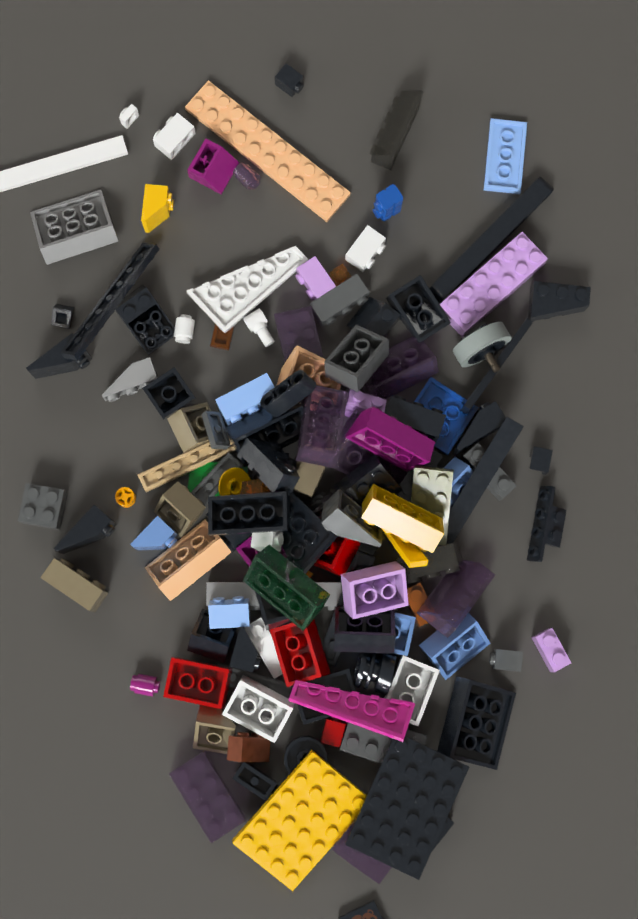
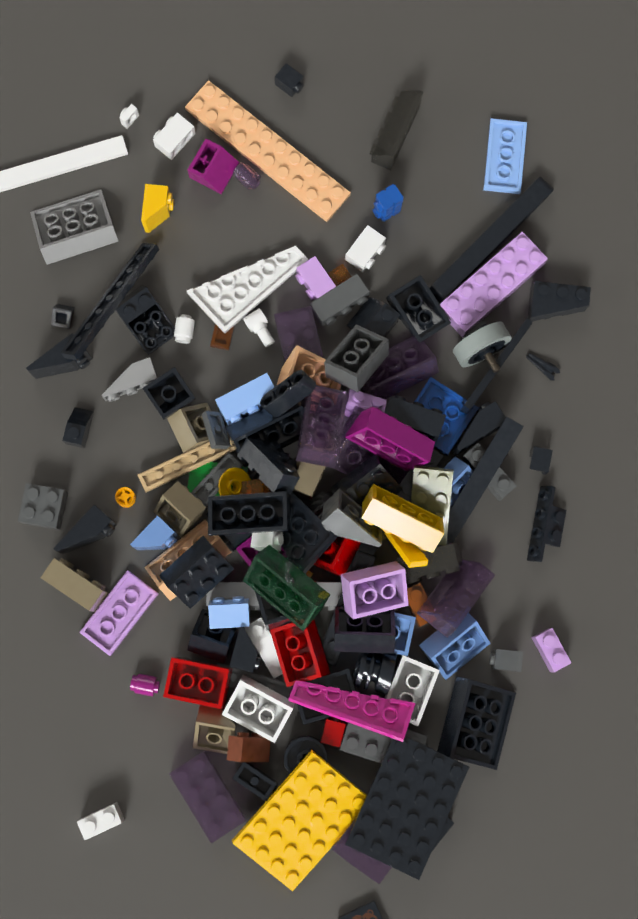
(78, 427): none -> black slope
(100, 821): none -> white brick
(119, 613): none -> lavender tile
(196, 572): none -> black brick
(543, 366): none -> black piece

